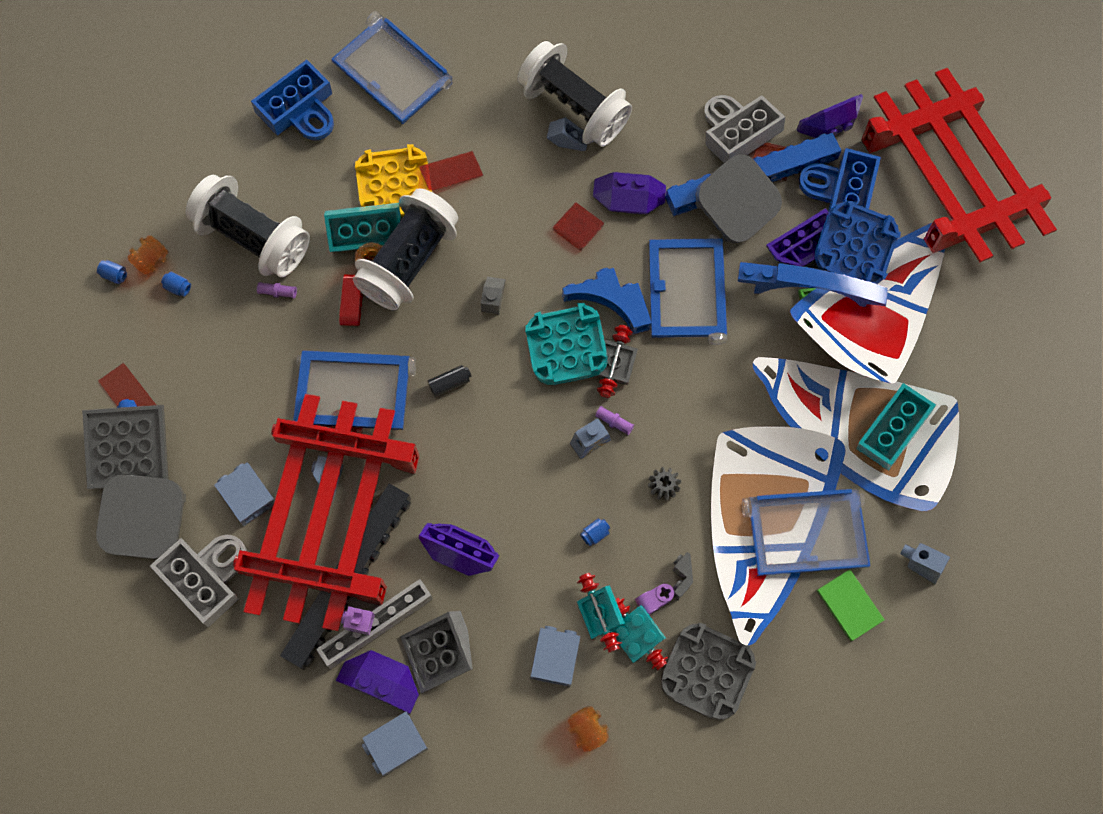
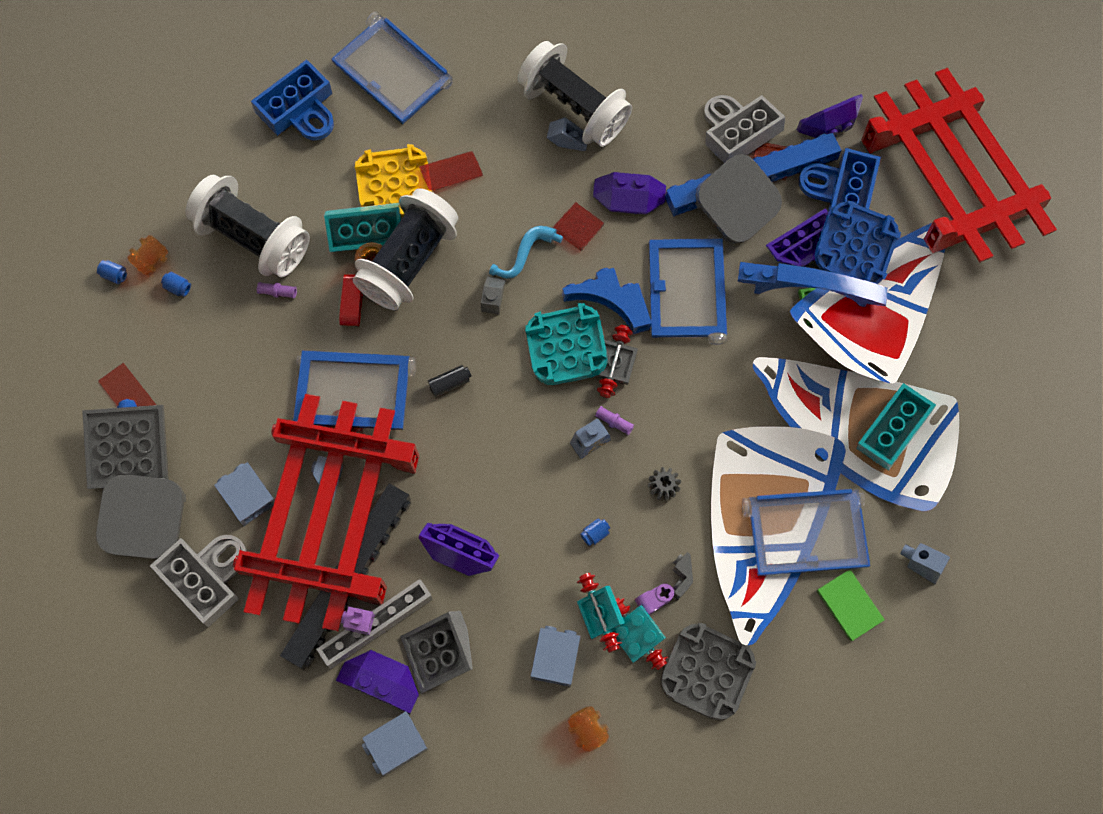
(536, 233): none -> dark azure animal

